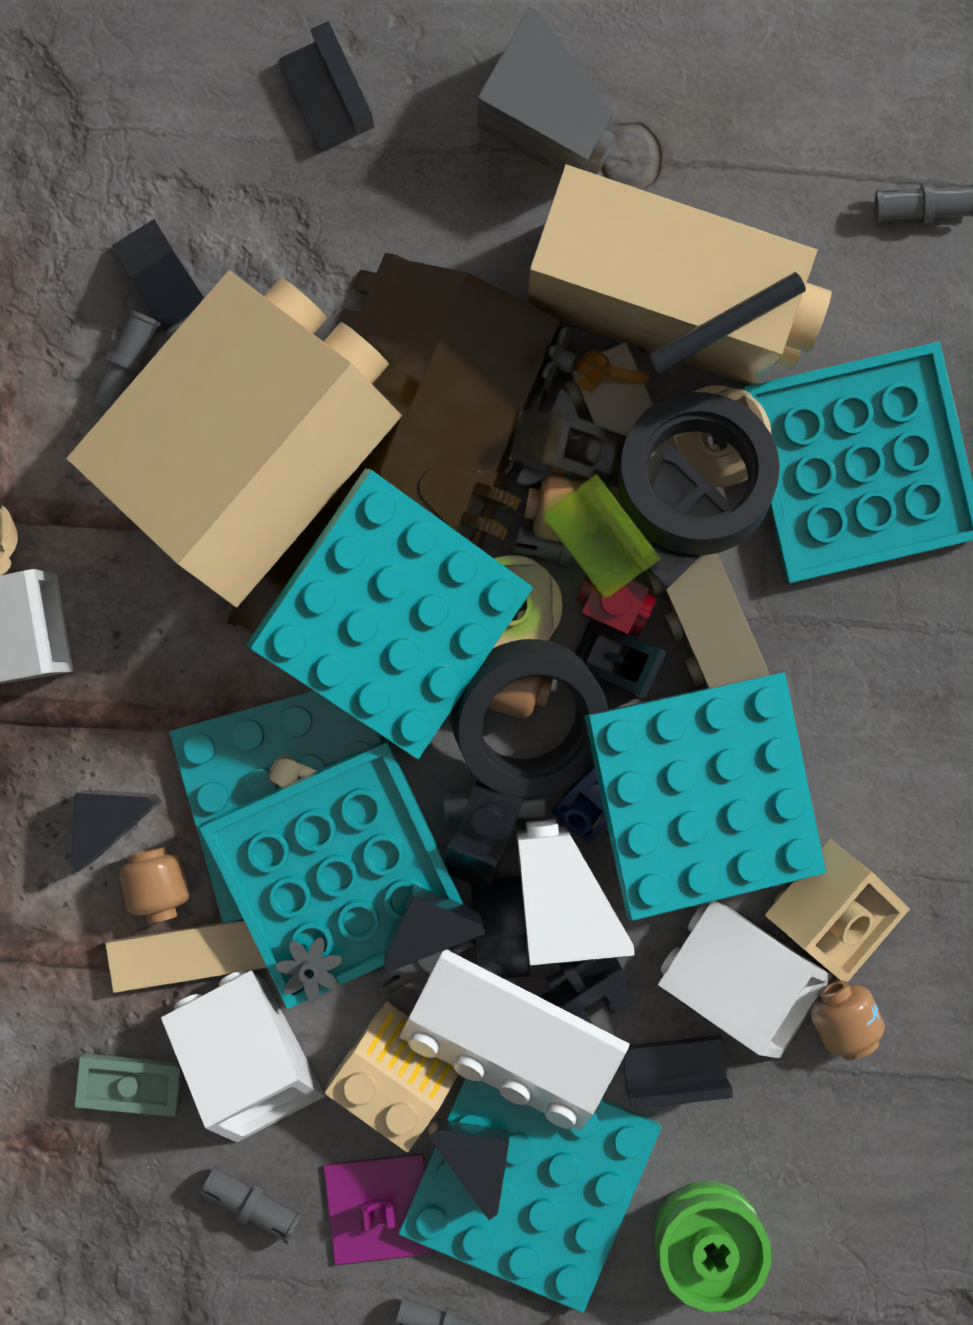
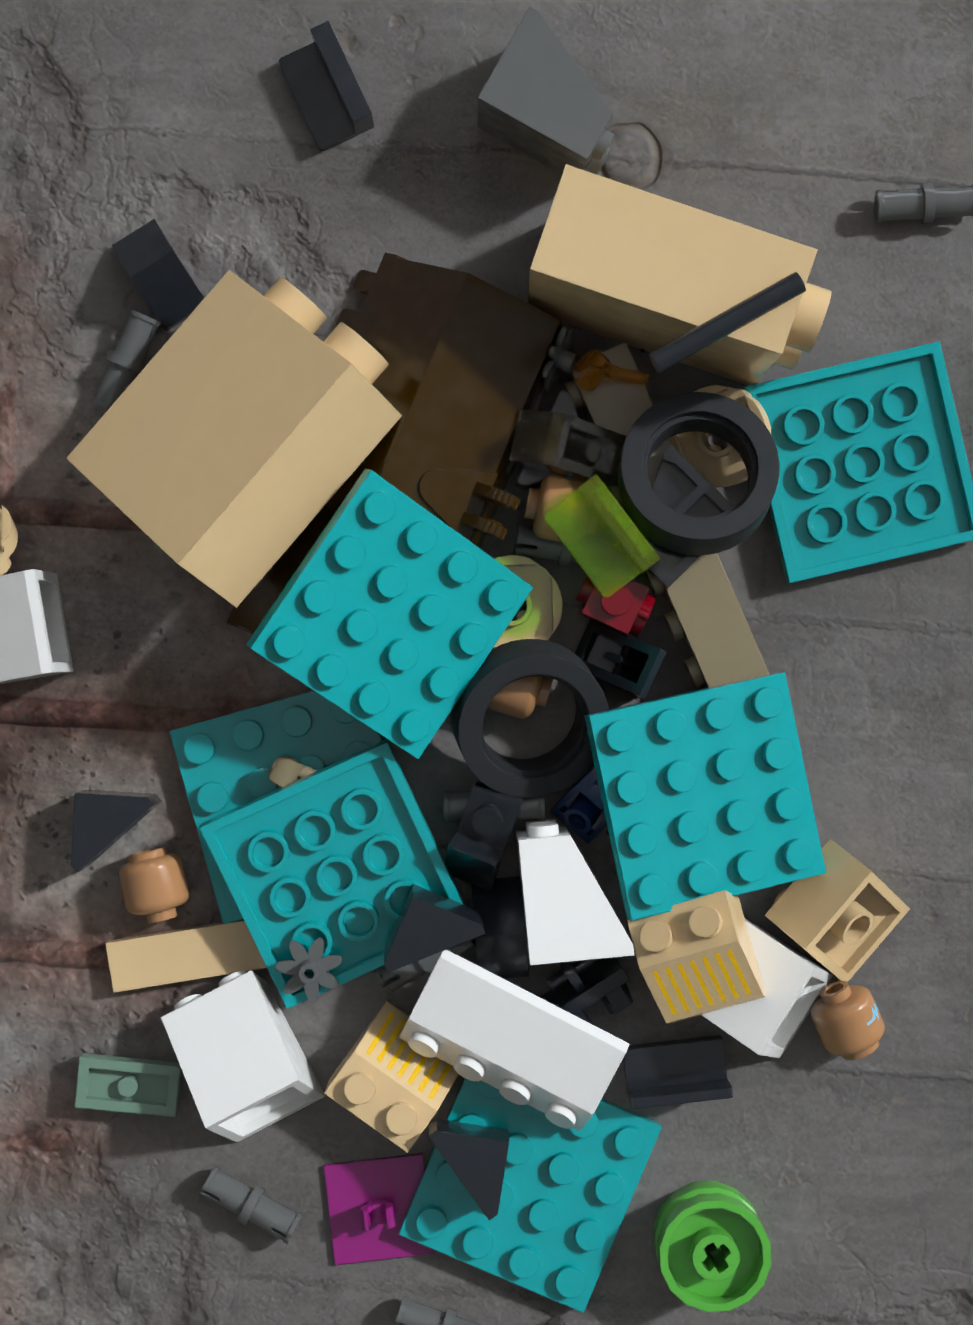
(697, 957): none -> tan slope

